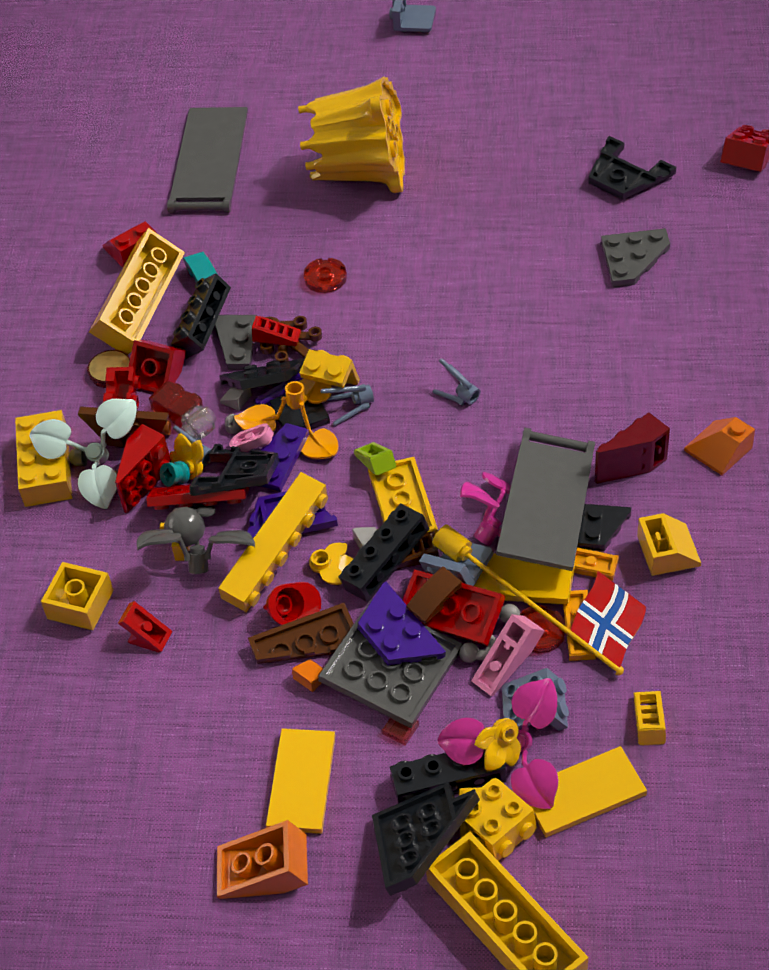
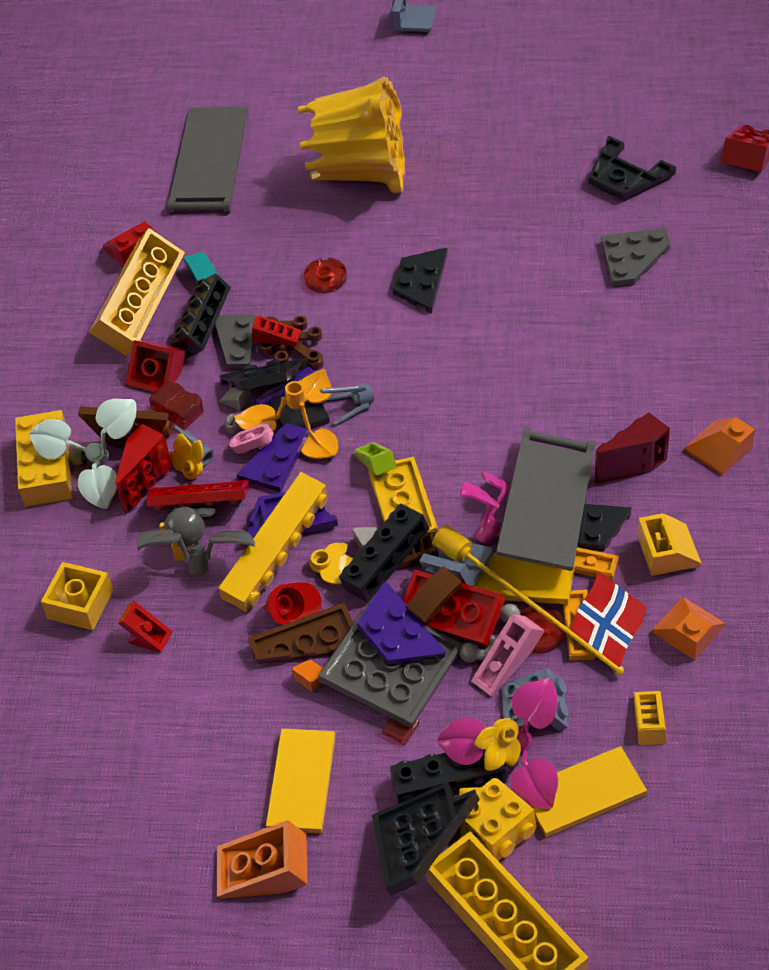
(109, 358): pearl gold tile -> none
(122, 384): red cylinder -> none
(174, 473): teal wheel -> none
(198, 422): clear head -> none
(240, 472): black wing -> none
(329, 369): yellow bracket -> none
(420, 277): none -> black wing
(466, 391): sand blue plant -> none
(688, 628): none -> orange slope

